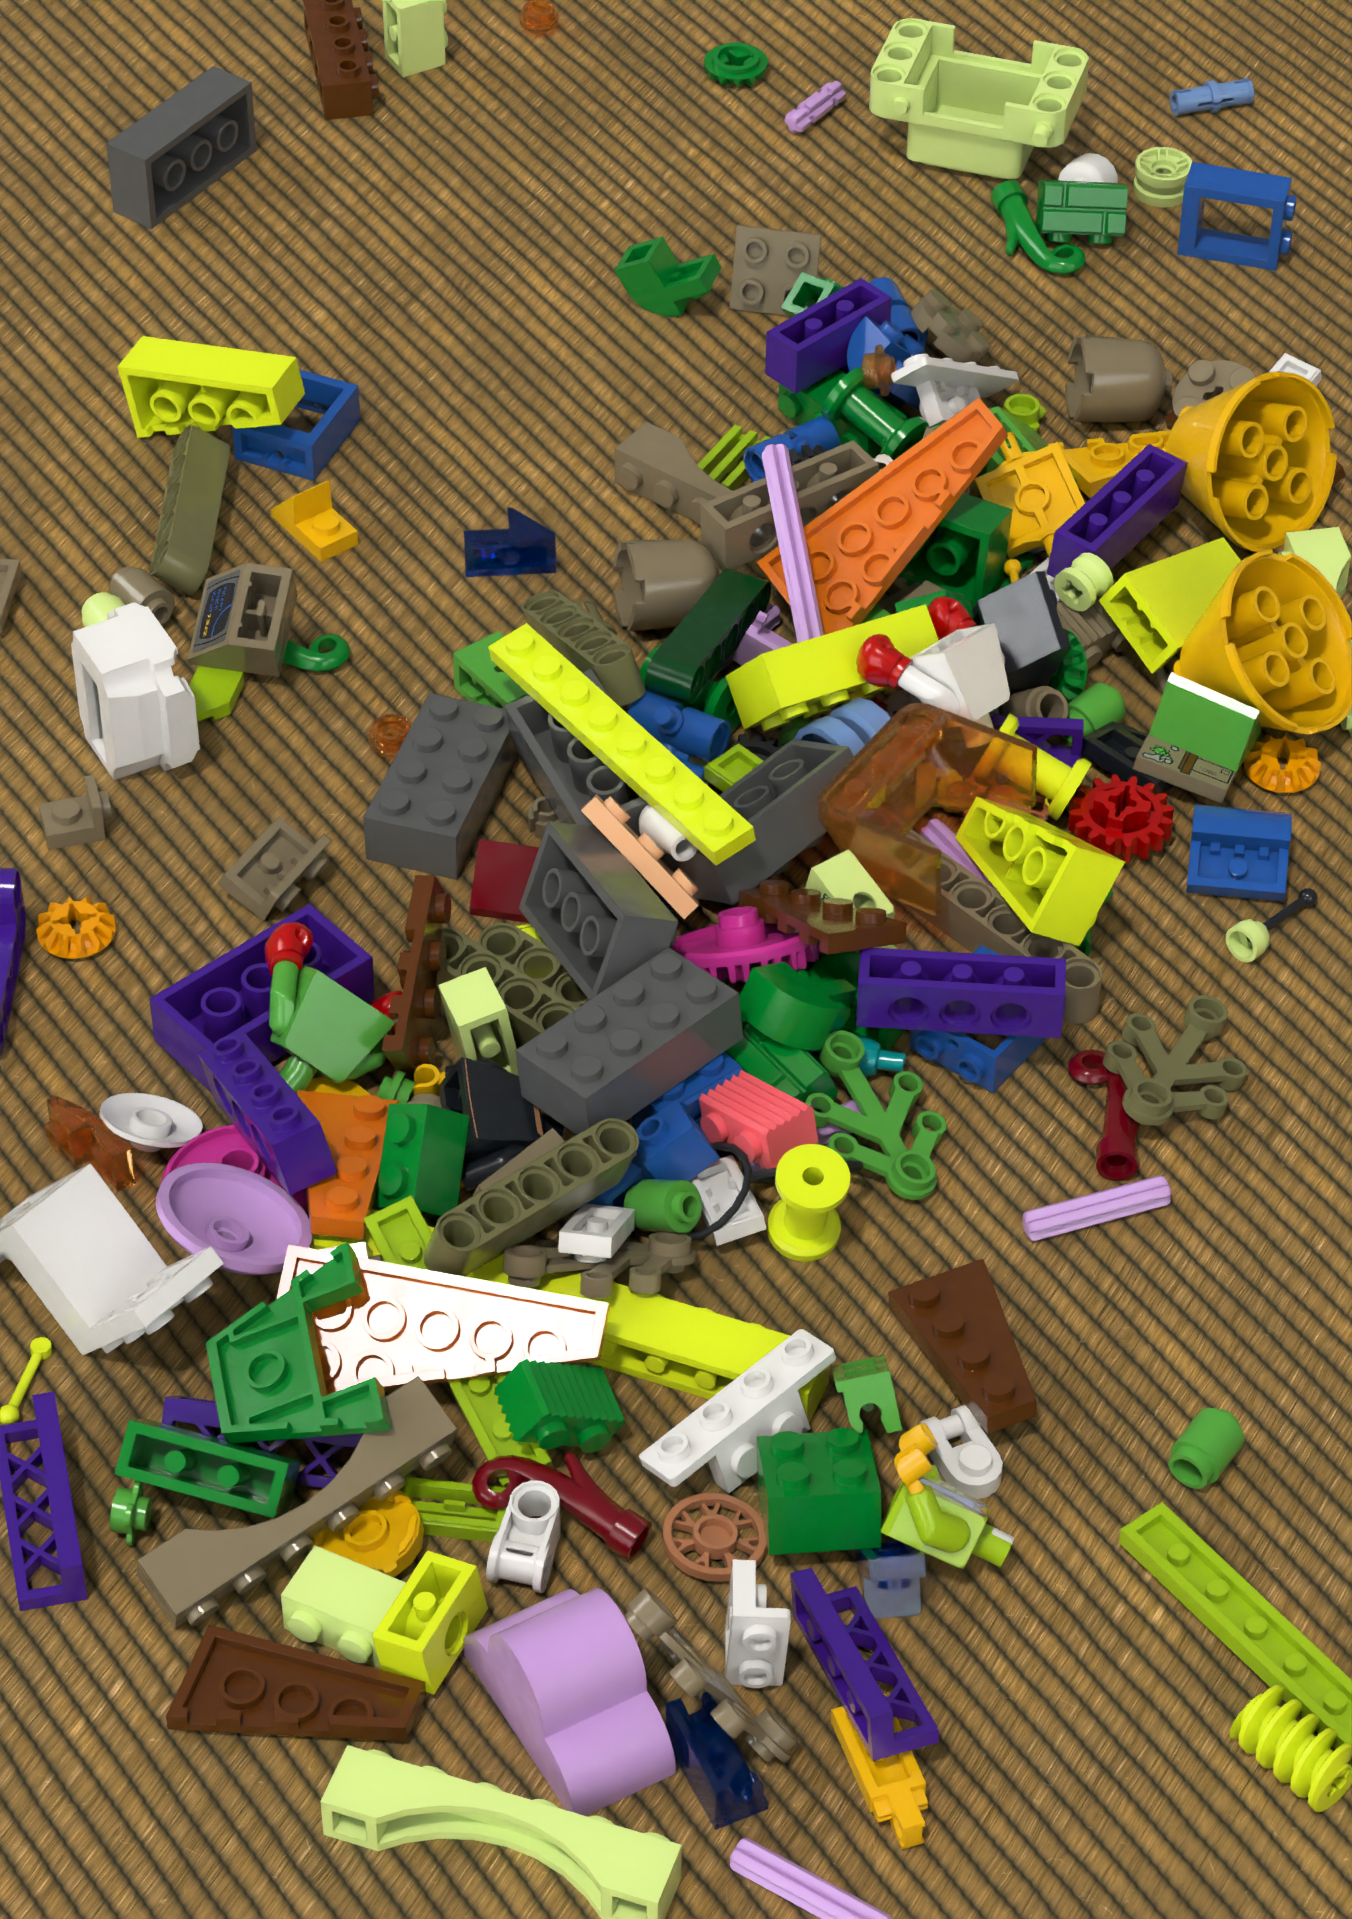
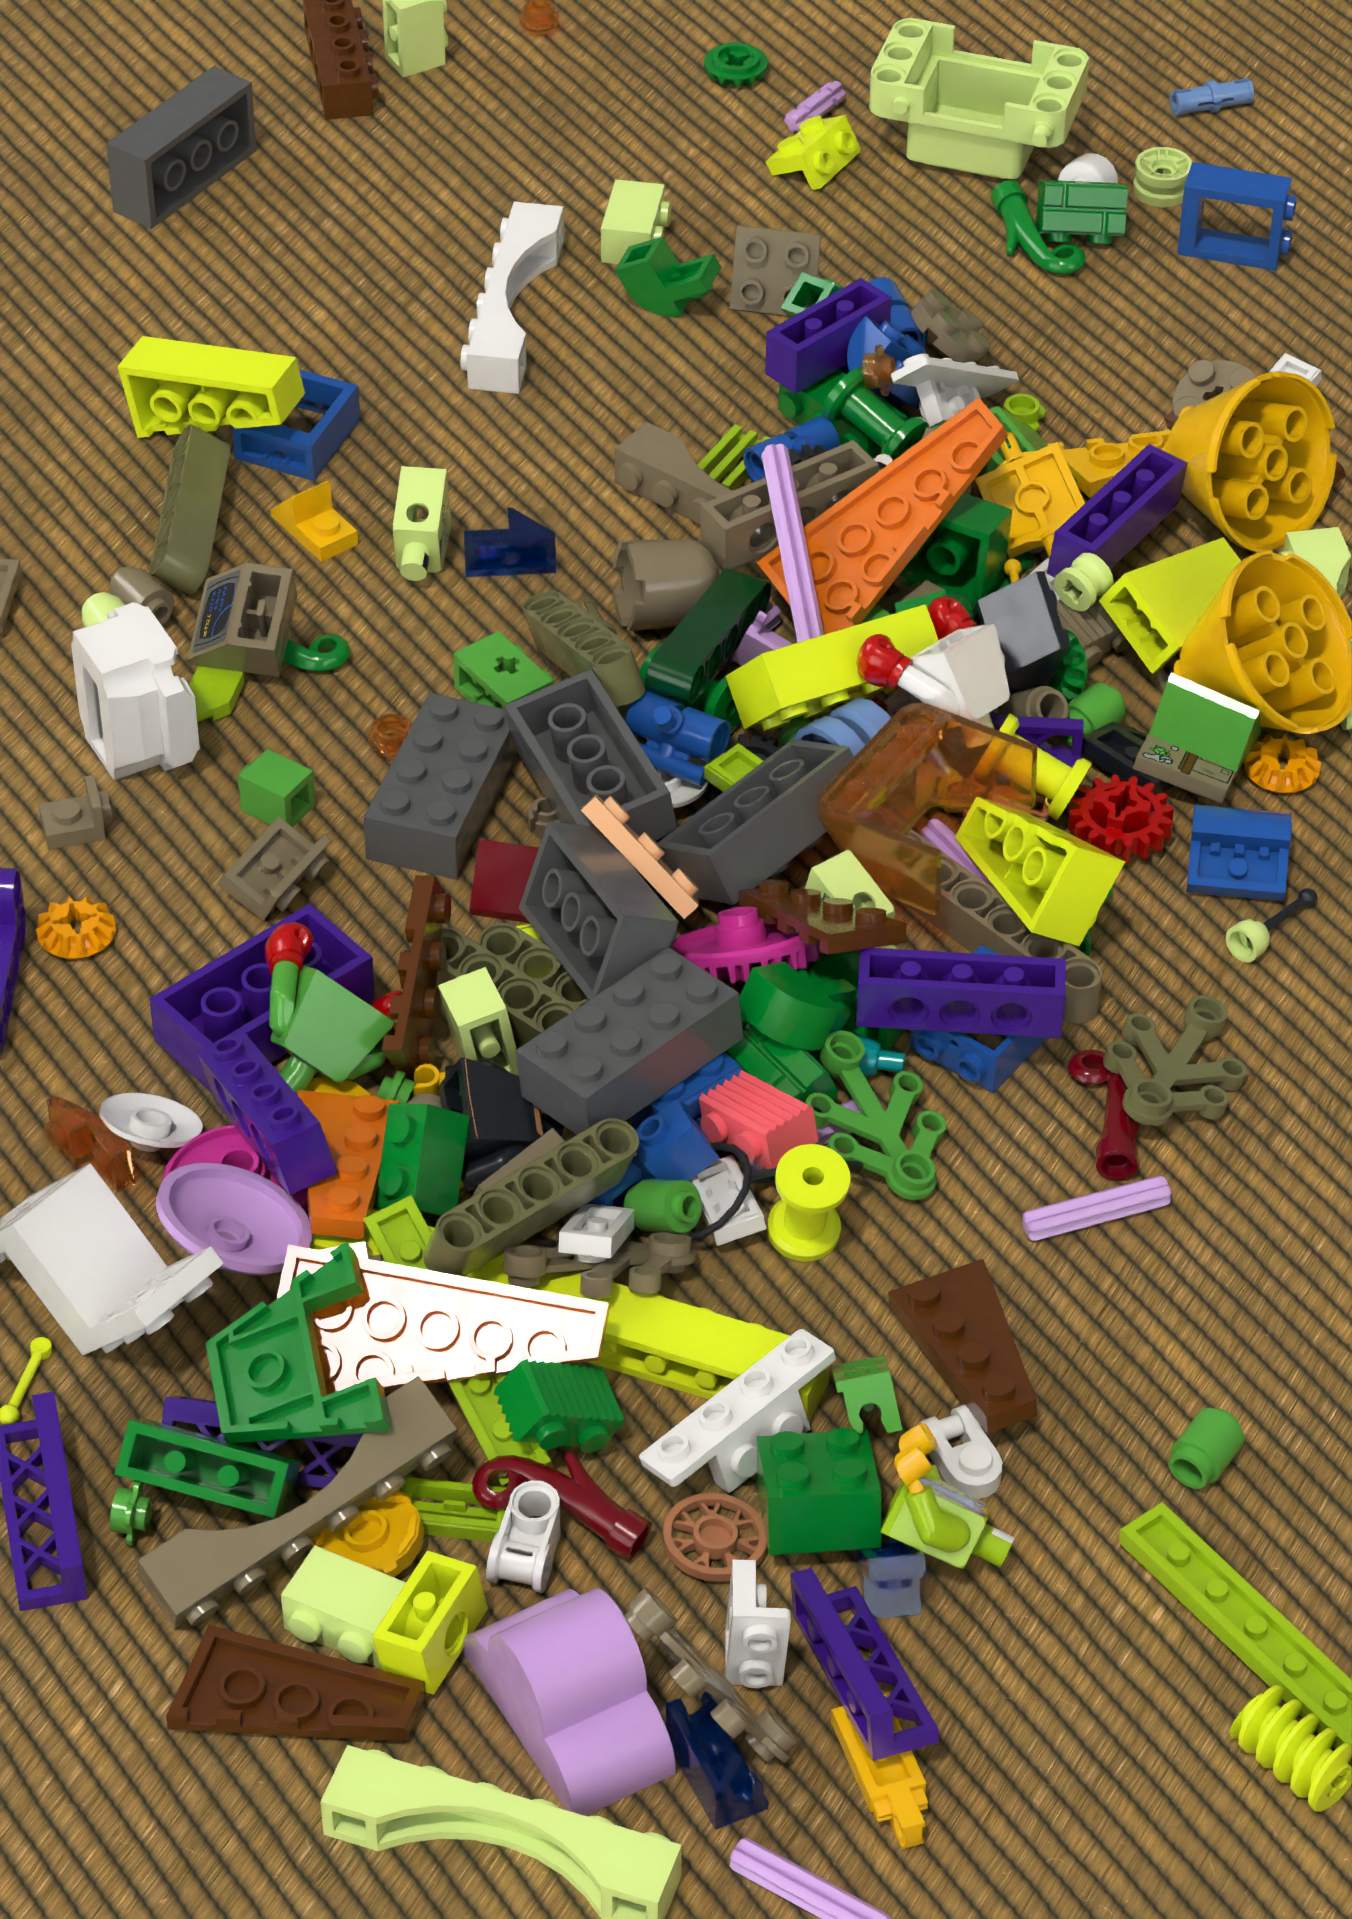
(276, 788): none -> bright green brick
(421, 542): none -> yellowish green torso
(528, 247): none -> white arch
(622, 744): neon yellow plate -> none
(632, 217): none -> yellowish green brick
(665, 835): white cone -> none
(817, 149): none -> neon yellow bracket
(1115, 380): dark tan cylinder -> none

